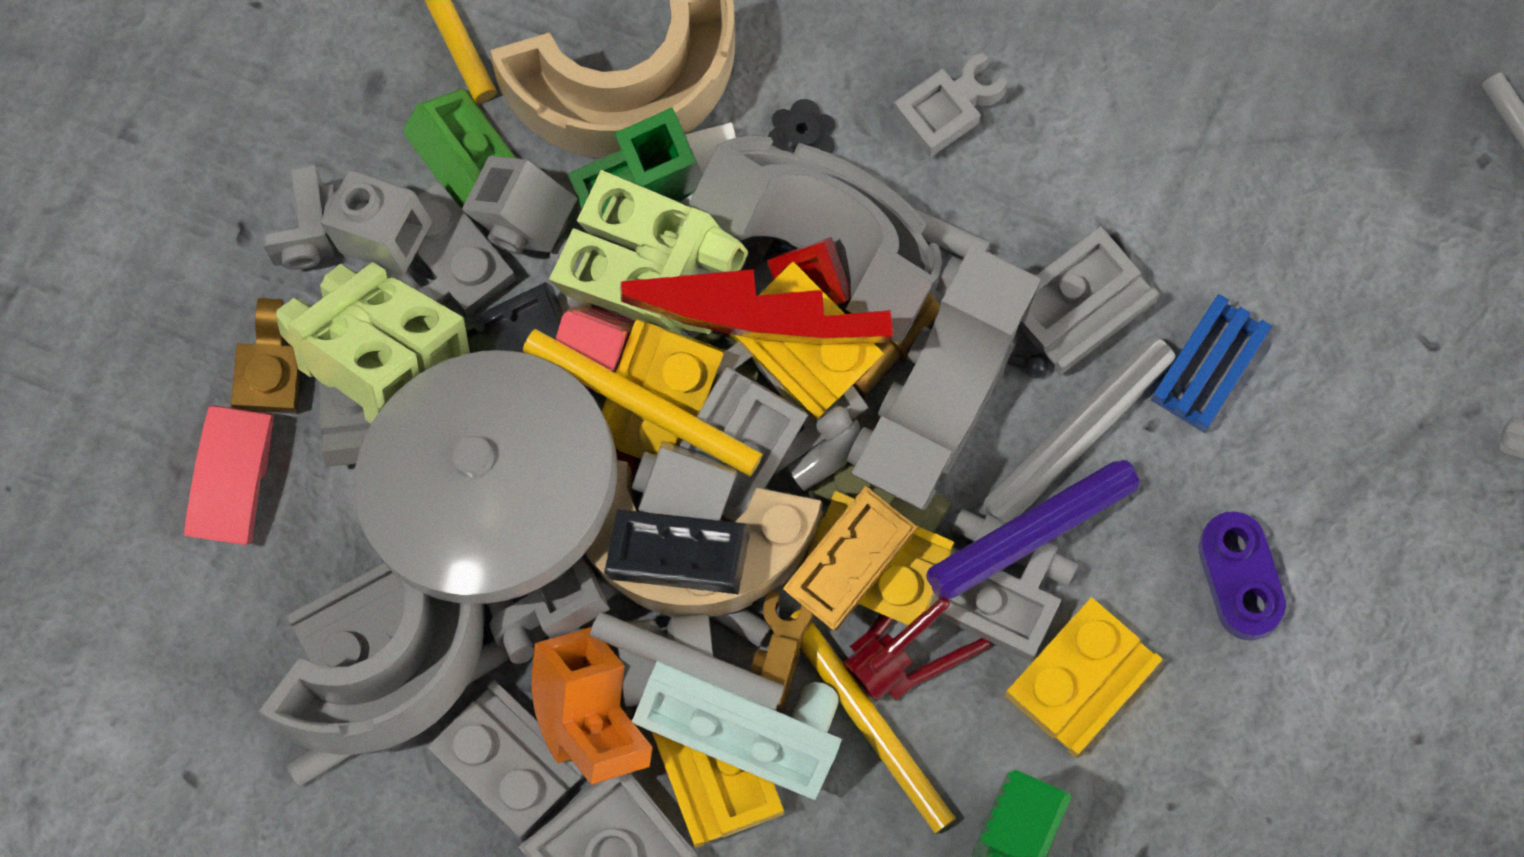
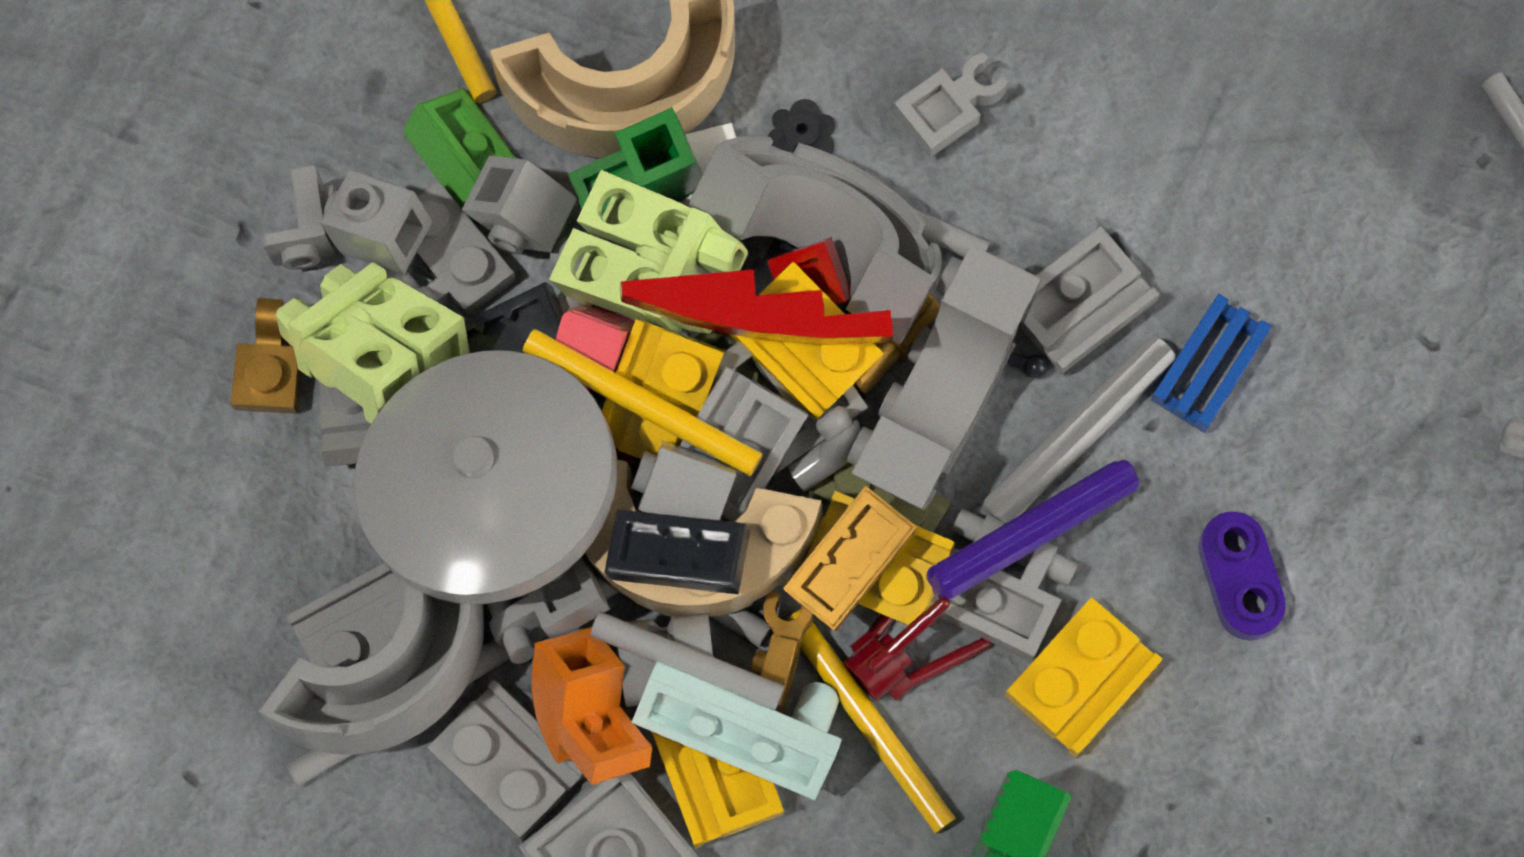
(228, 474): coral slope -> none

